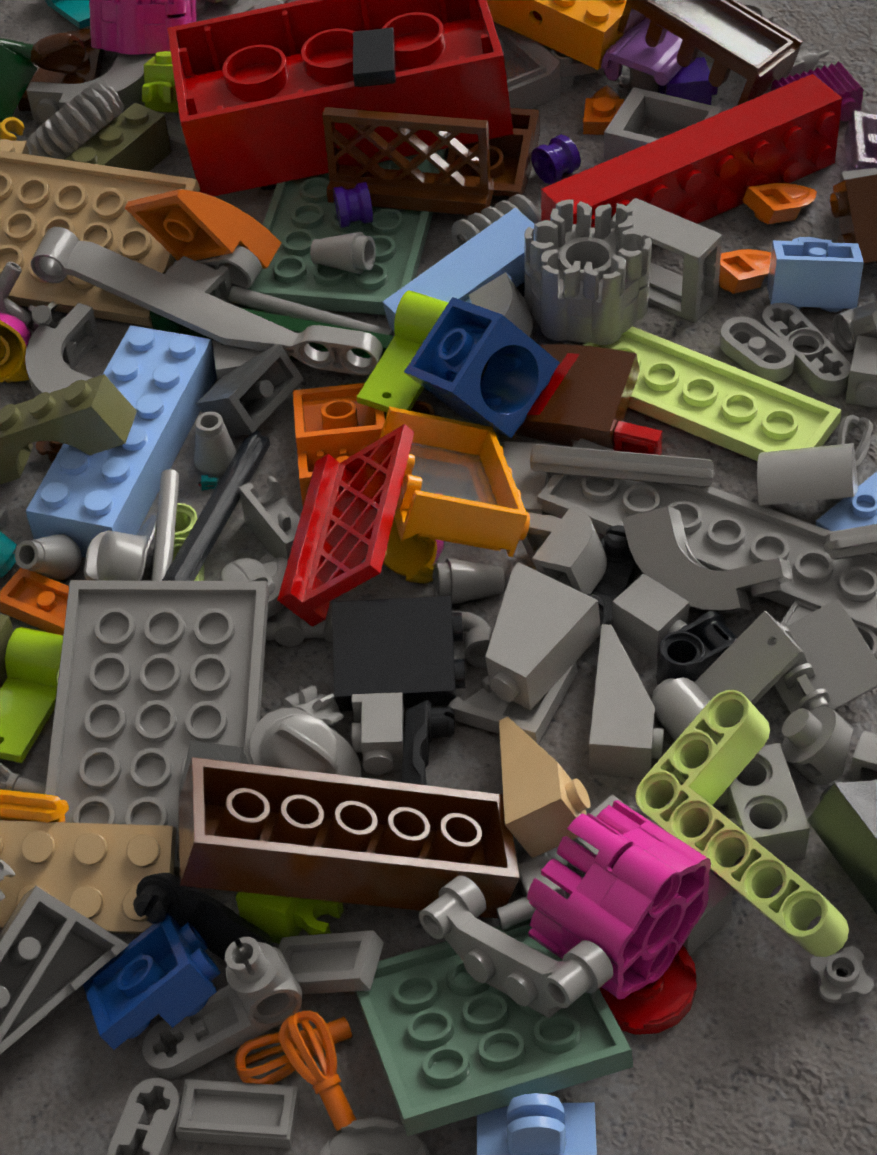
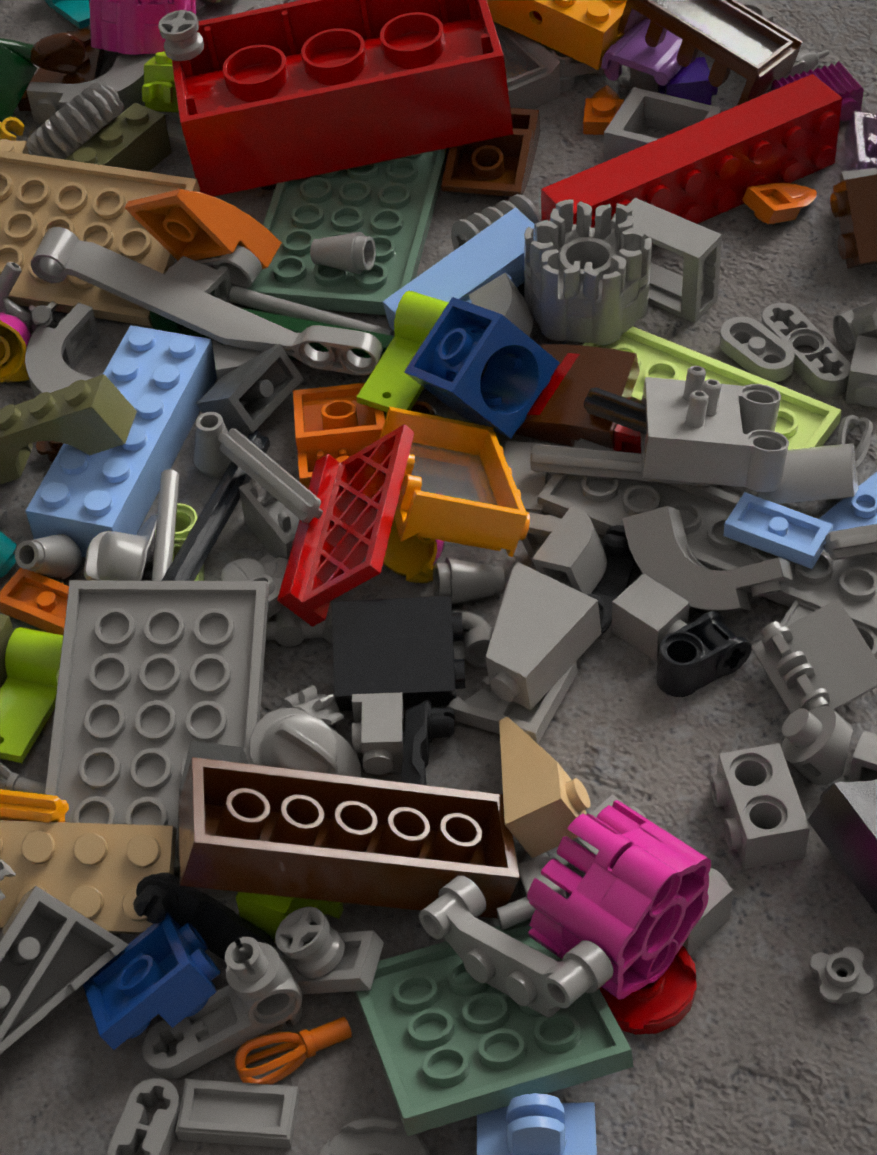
(181, 35): none -> light grey wheel
(208, 483): teal piece -> none
(270, 475): none -> light grey axle
(310, 942): none -> light grey wheel
(326, 1081): orange piece -> none
(353, 204): dark purple wheel -> none
(374, 57): black tile -> none
(409, 186): reddish brown fence -> none
(555, 159): dark purple wheel -> none
(622, 715): light grey slope -> none
(692, 795): yellowish green beam -> none
(702, 430): none -> light grey piece
(743, 269): orange plate -> none
(747, 665): light grey door -> none
(777, 530): none -> light blue plate
(815, 273): light blue brick -> none

